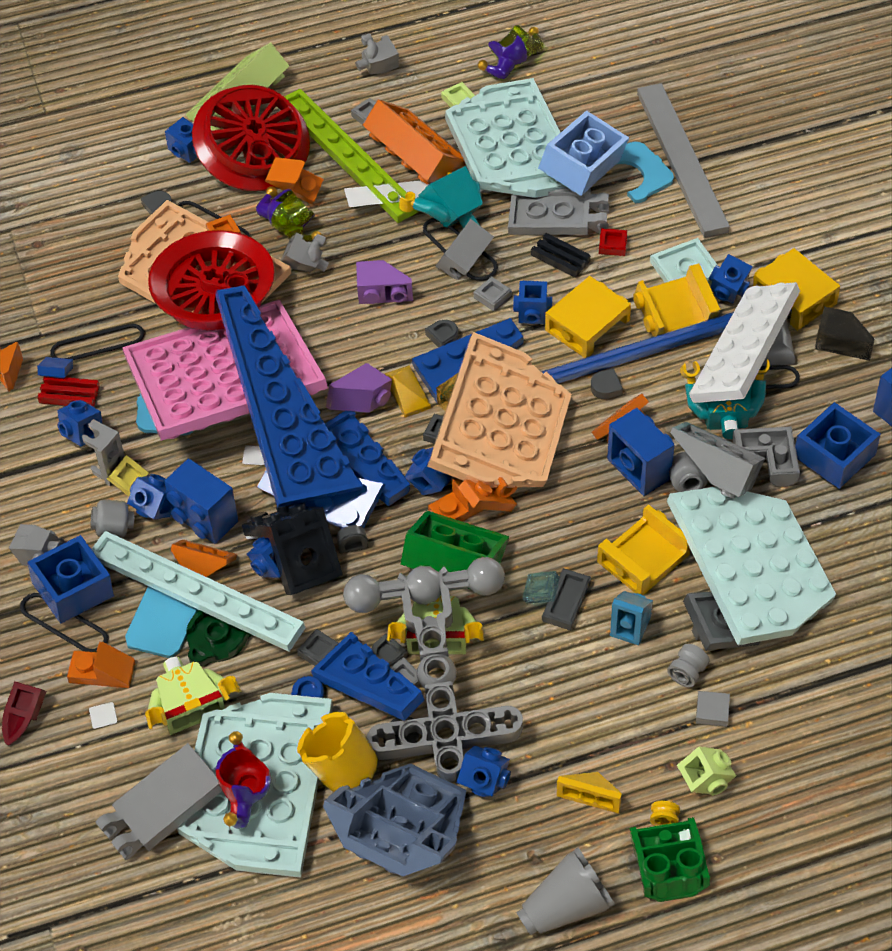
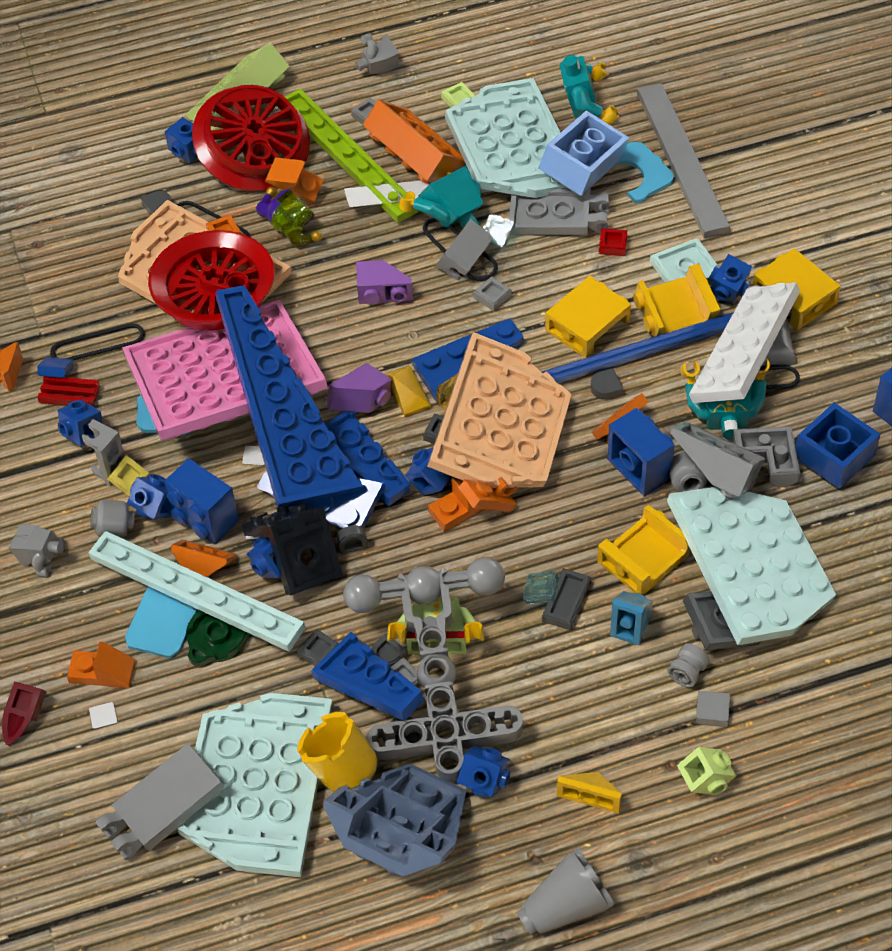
(63, 636): black piece -> none
(70, 579): blue brick -> none
(187, 694): yellowish green torso -> none
(242, 780): piece -> none
(304, 255): light grey piece -> none
(309, 687): blue tile -> none
(442, 332): dark grey tile -> none
(449, 543): green slope -> none
(500, 229): none -> clear light blue tile
(512, 51): piece -> none
(532, 302): blue brick -> none
(563, 252): black tile -> none
(580, 87): none -> teal torso
(664, 813): yellow bush -> none
(670, 860): green slope -> none
(843, 335): clear smoke slope -> none

